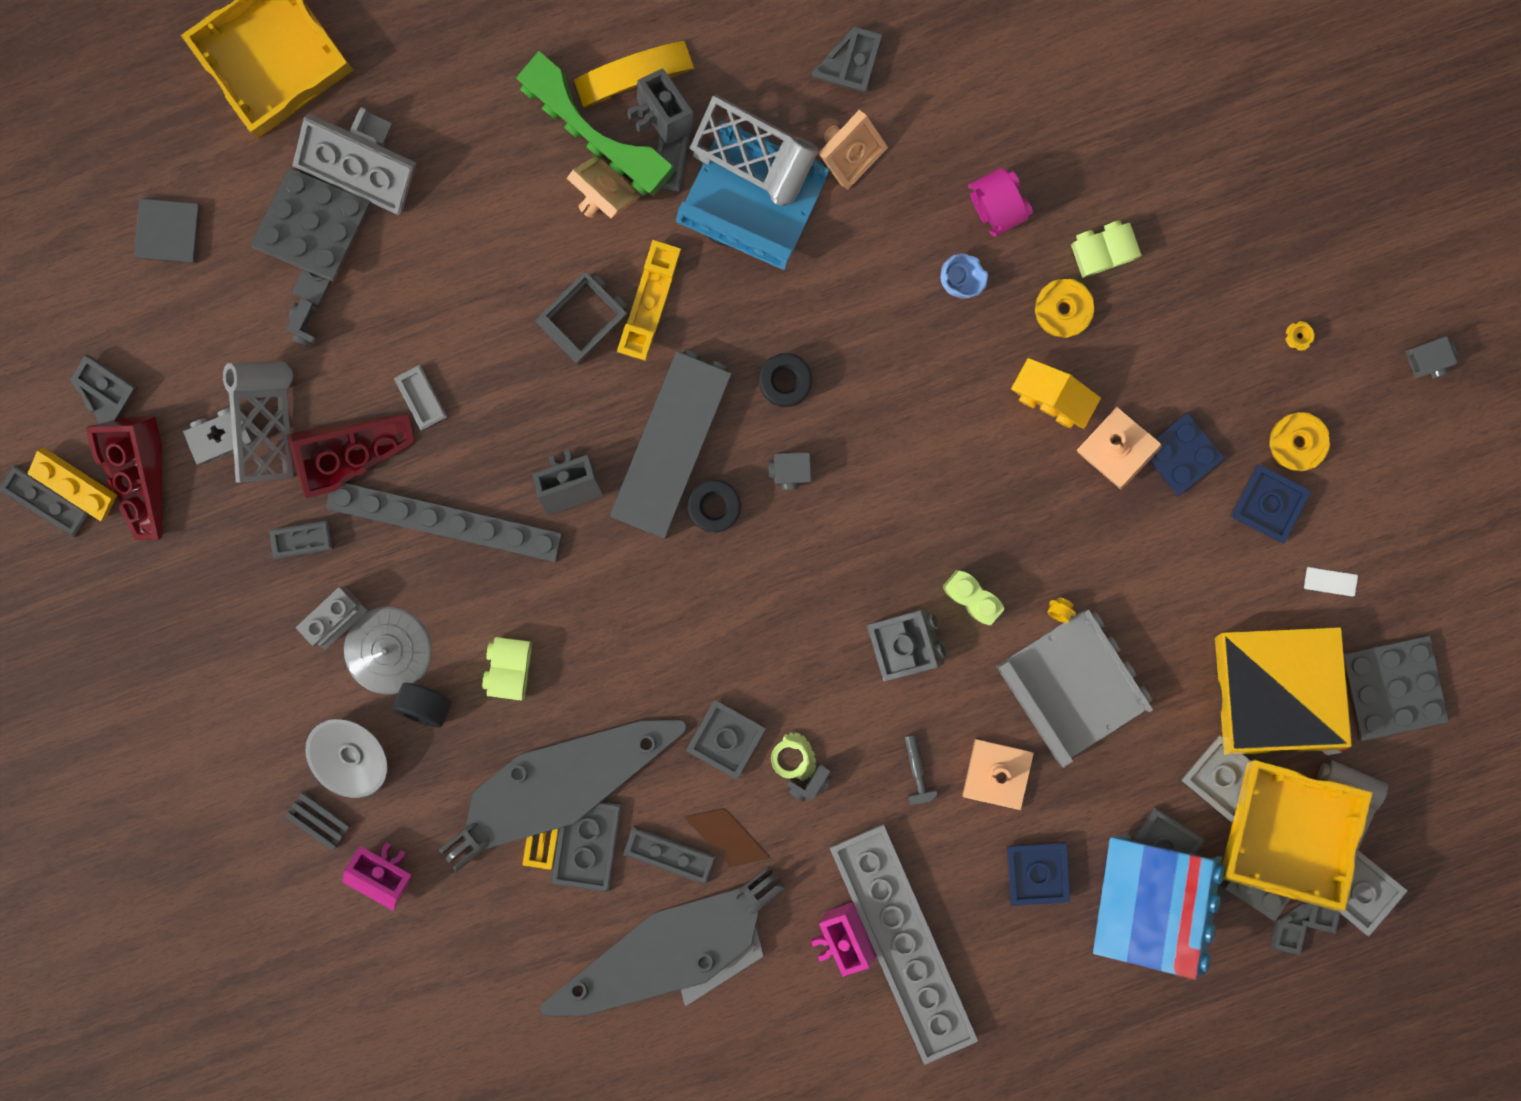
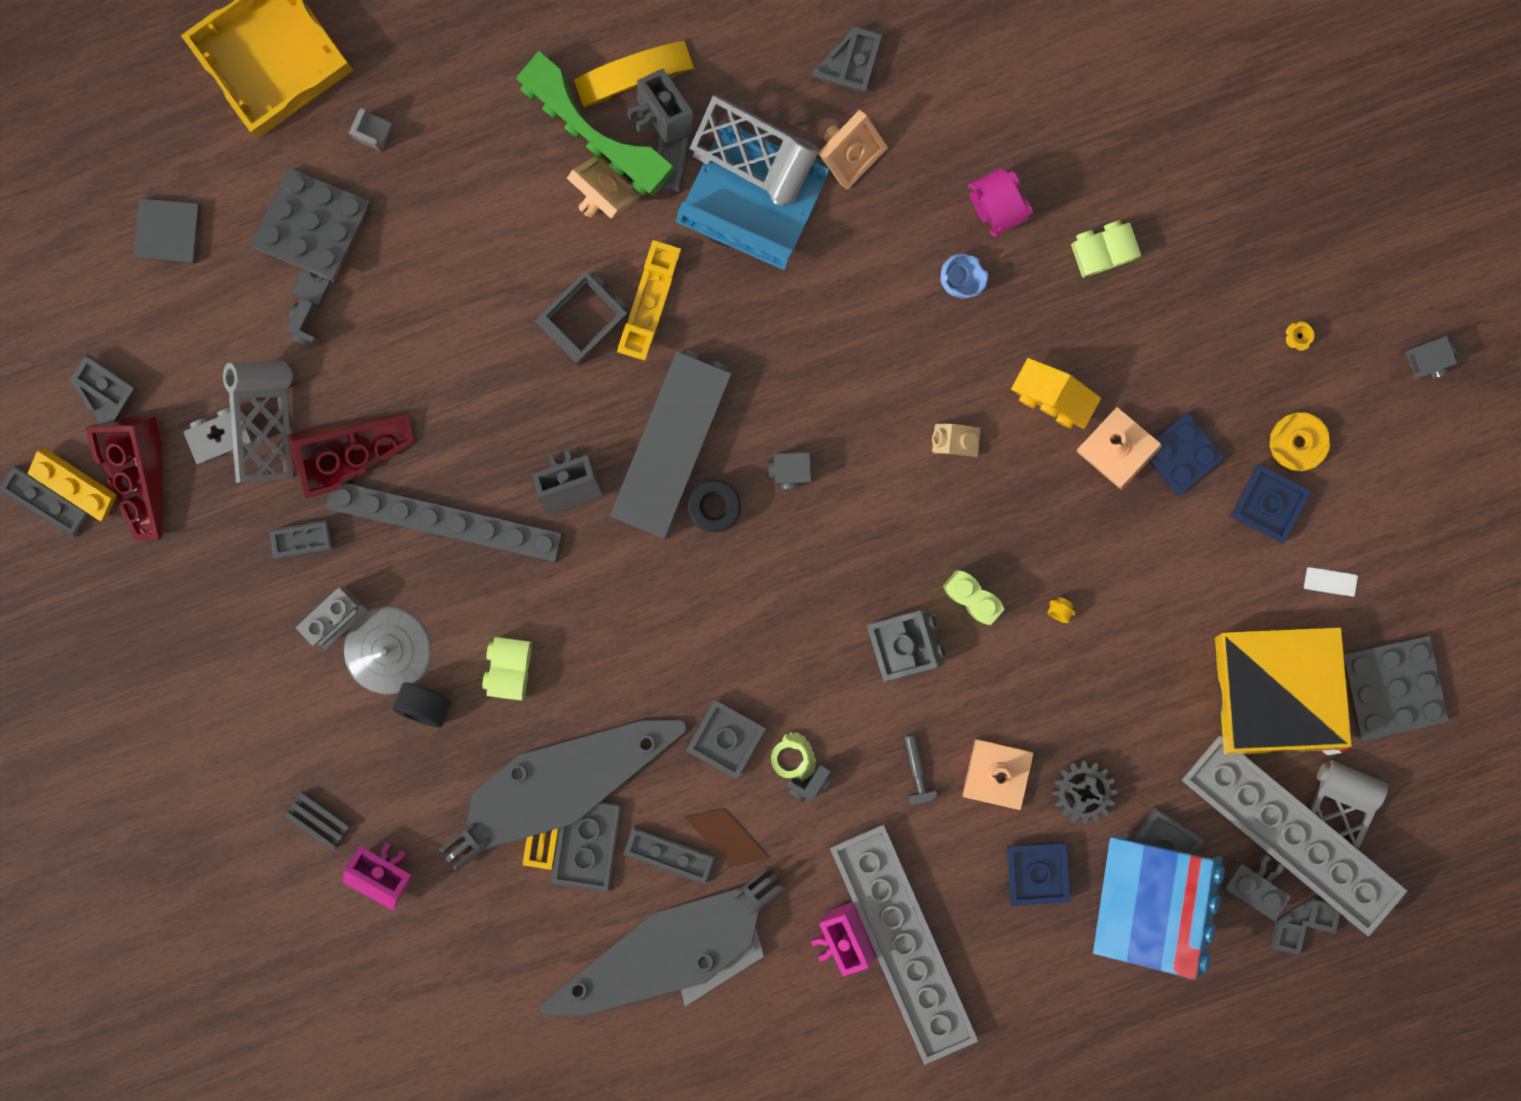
(346, 758): light grey hat -> none
(353, 164): light grey tile -> none
(420, 397): light grey tile -> none
(790, 362): black tyre -> none
(956, 440): none -> tan bracket
(1074, 686): light grey panel -> none
(1079, 303): yellow plate -> none
(1079, 805): none -> dark grey gear
(1295, 835): yellow tile -> none

